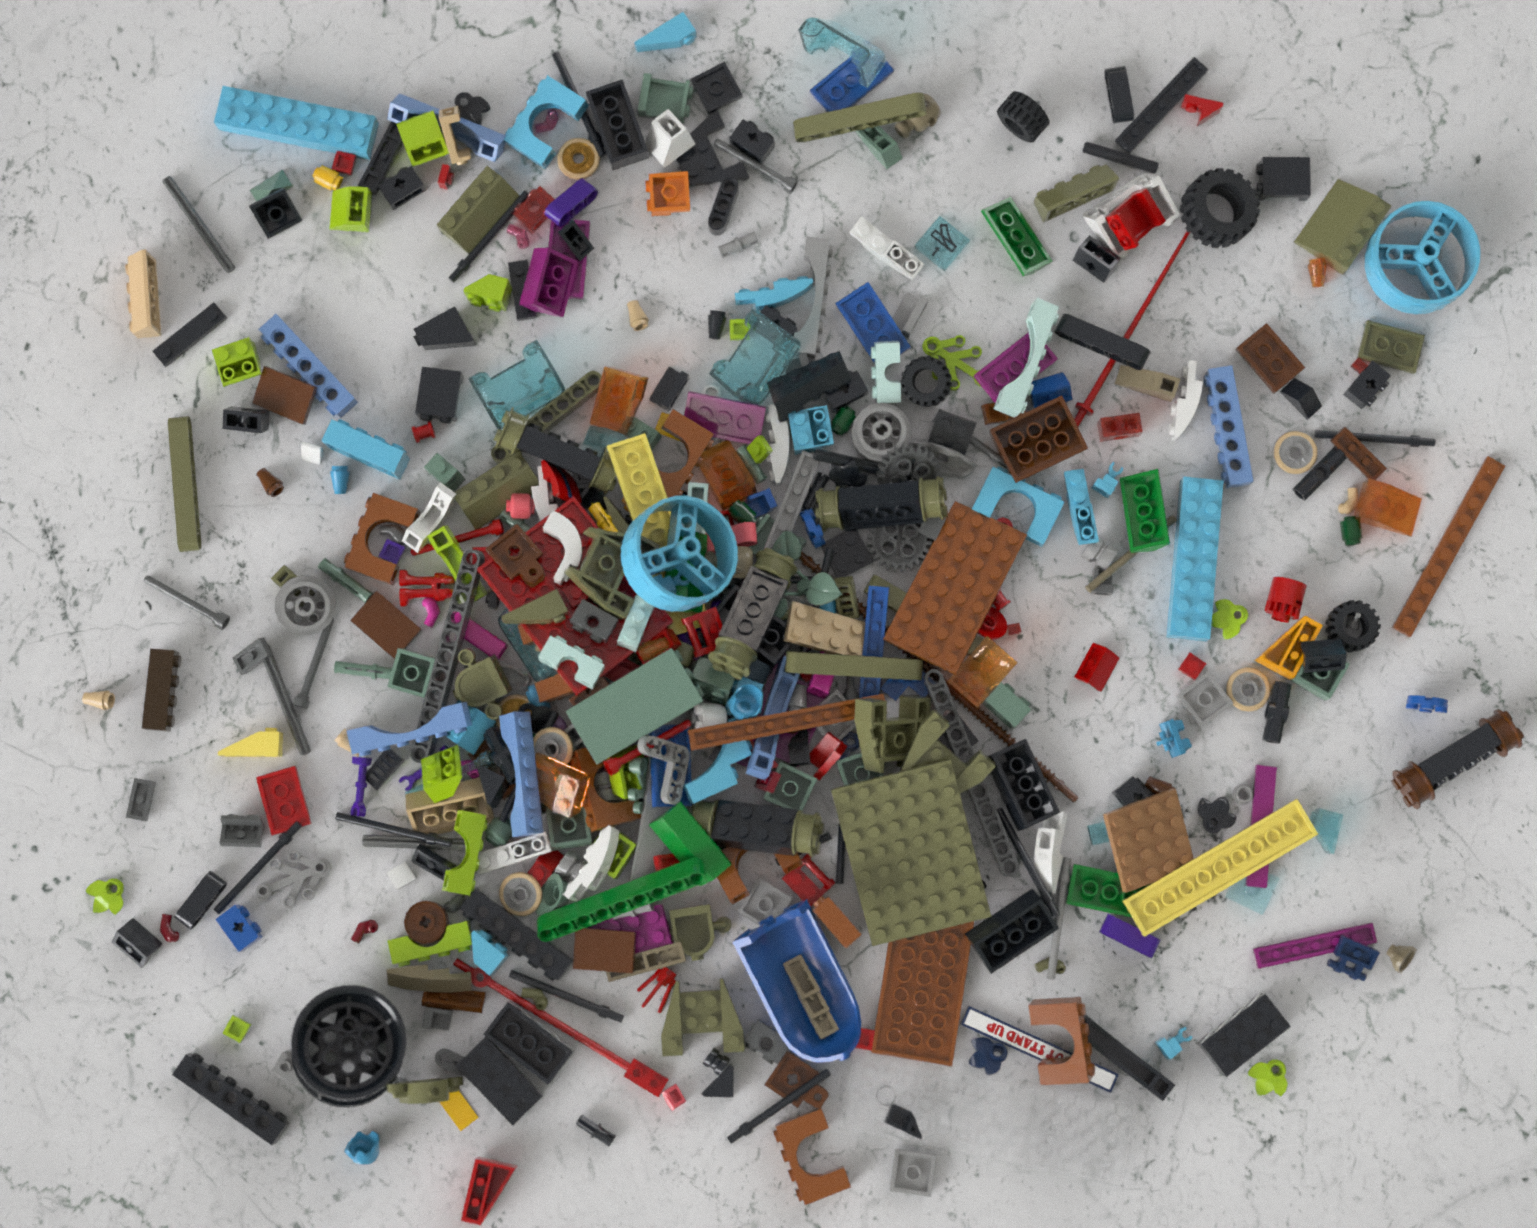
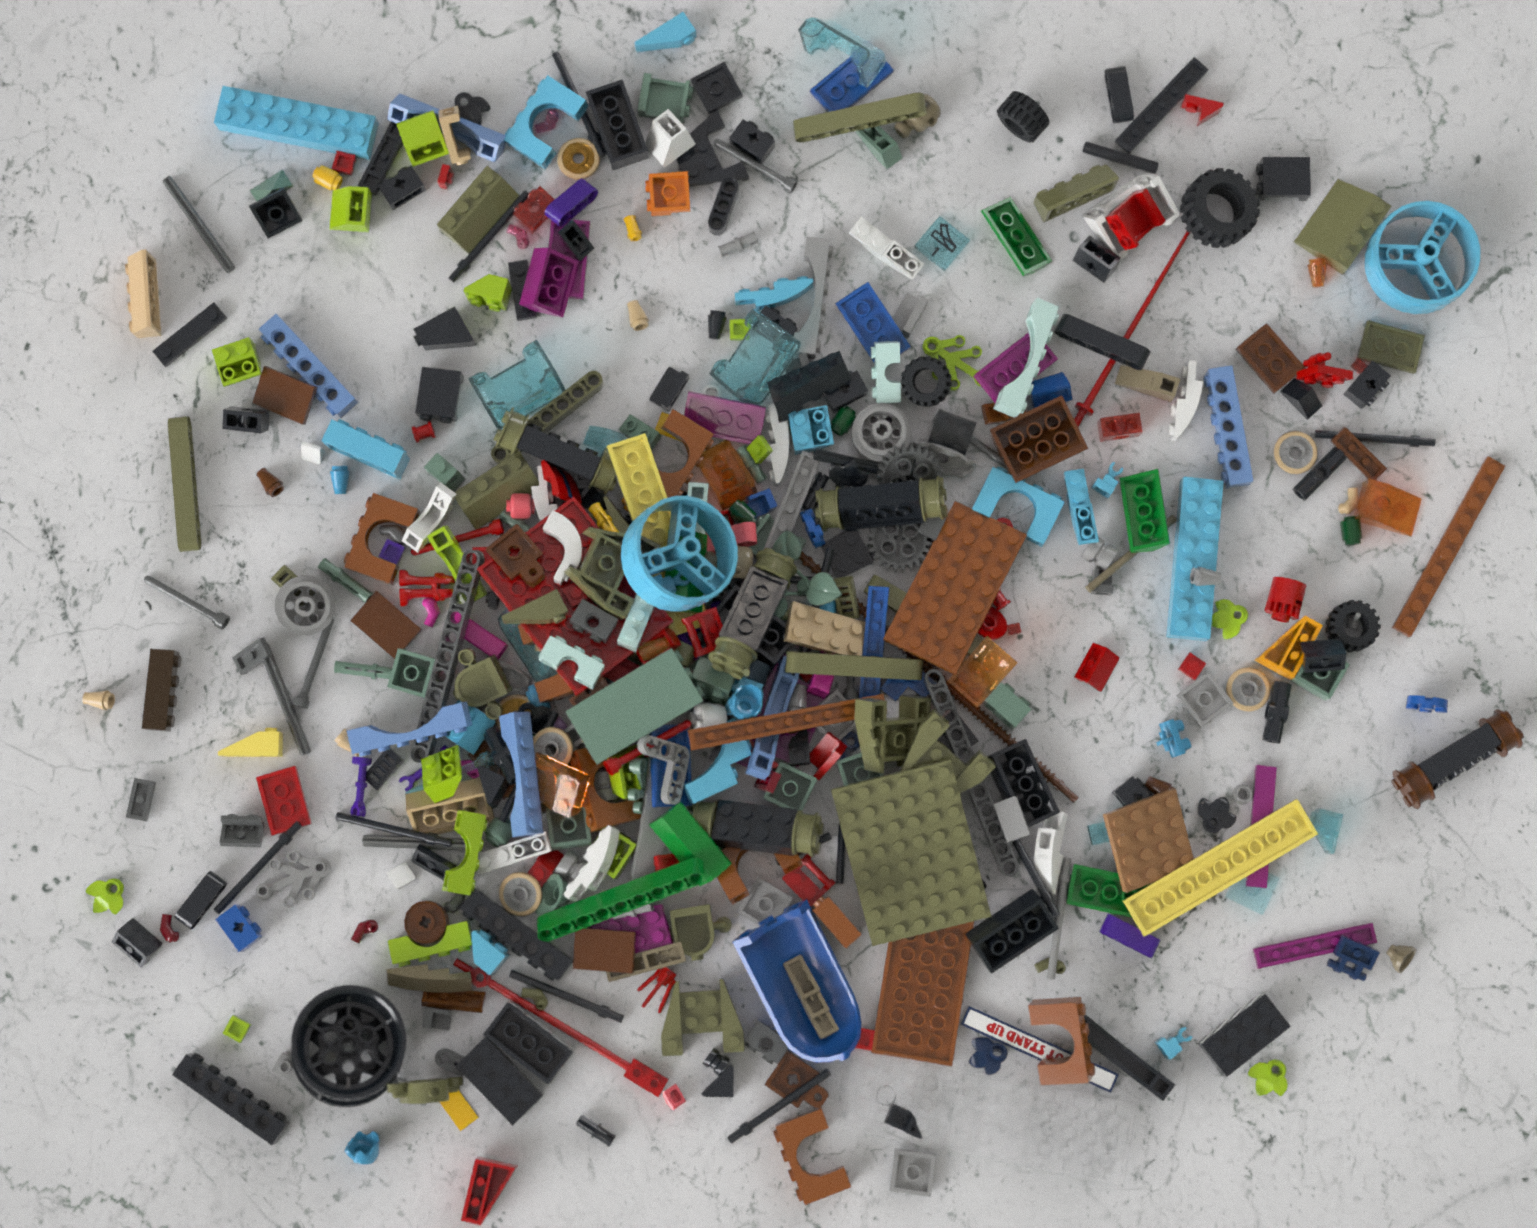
(618, 399): clear orange slope -> none
(634, 233): none -> yellow pin
(1011, 819): none -> light grey panel
(1202, 576): none -> light grey cone
(1320, 373): none -> red plate

